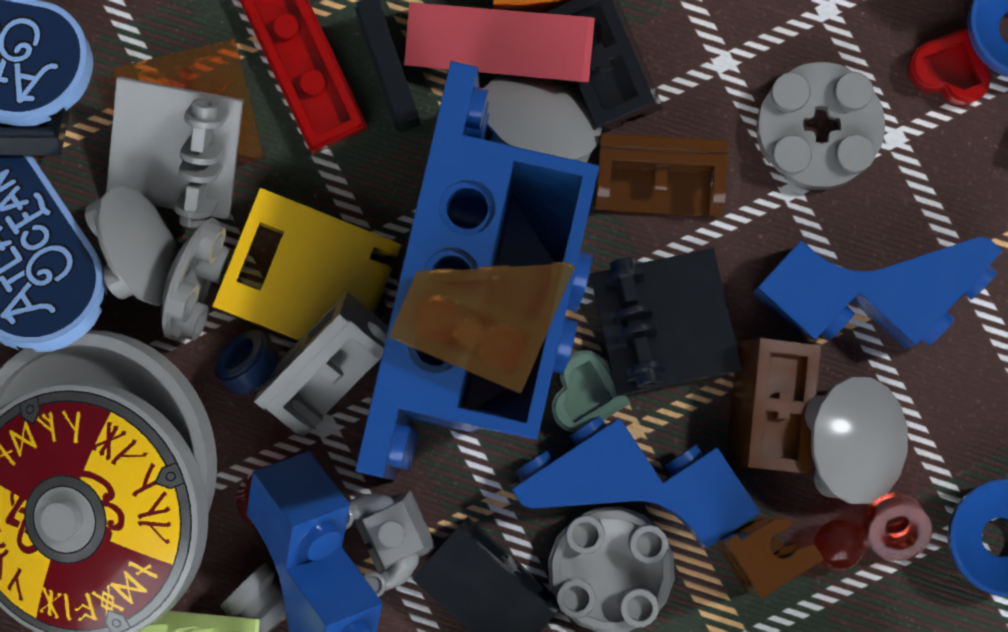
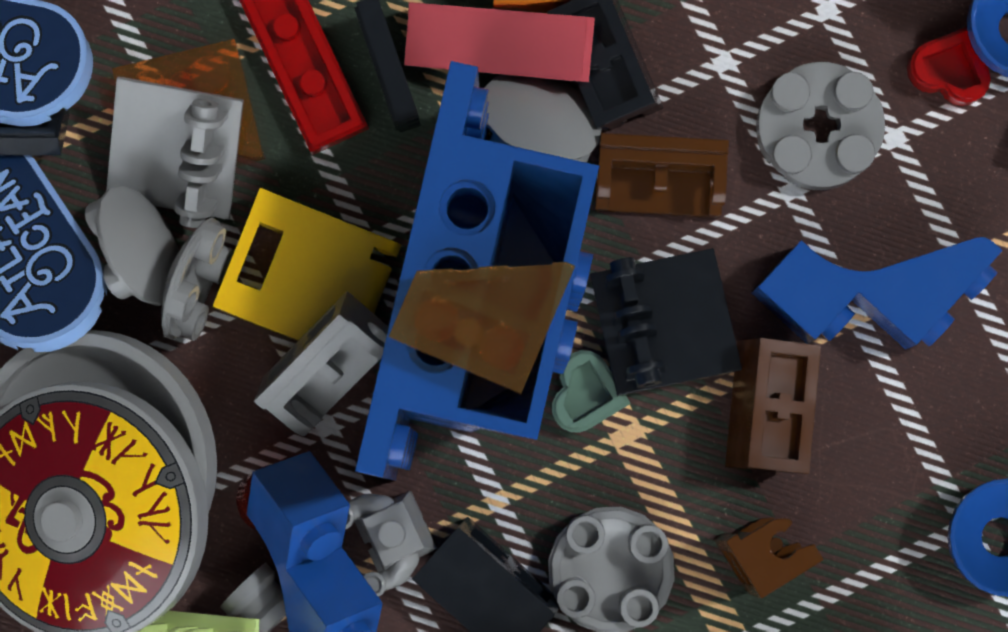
(246, 362): dark blue tile -> none
(613, 469): blue arch -> none
(844, 543): clear red plate -> none
(857, 440): light grey dish -> none

